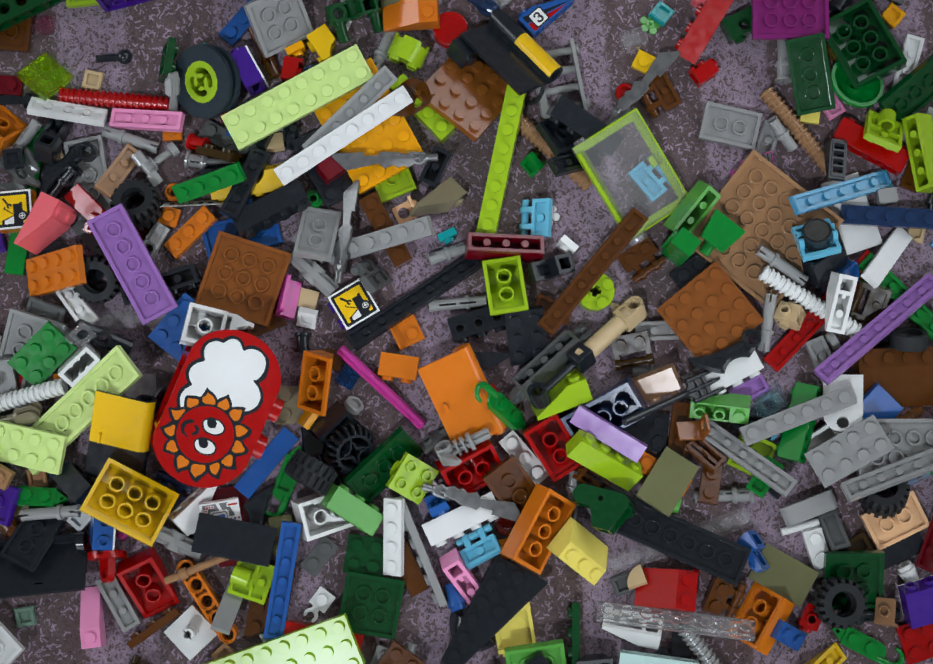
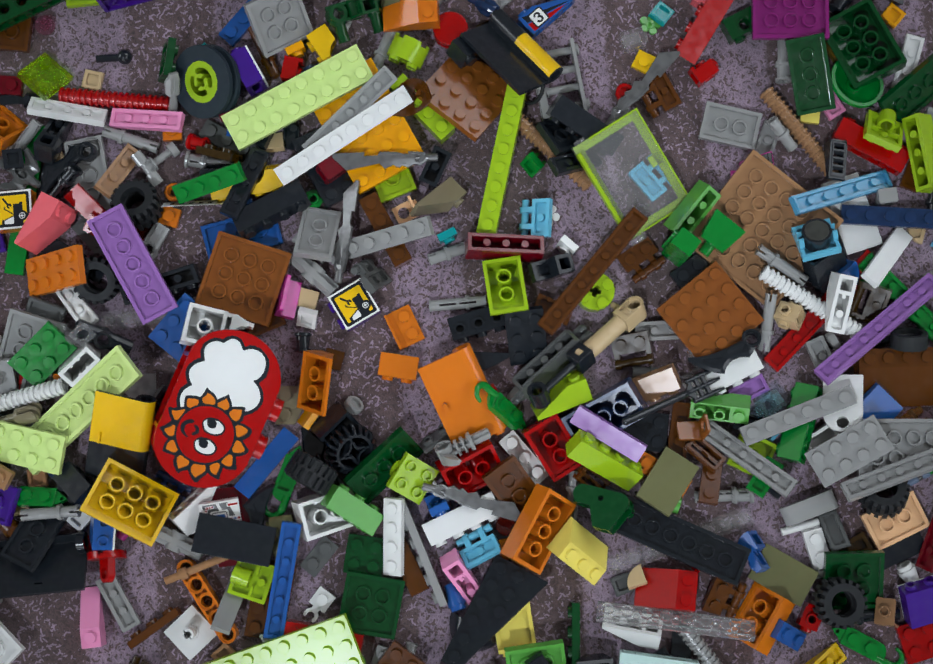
(25, 616): sand green tile -> none
(144, 582): red slope -> none
(191, 232): orange plate -> none
(348, 377): clear blue tile -> none
(381, 387): dark pink axle -> none
(412, 302): black tile -> none

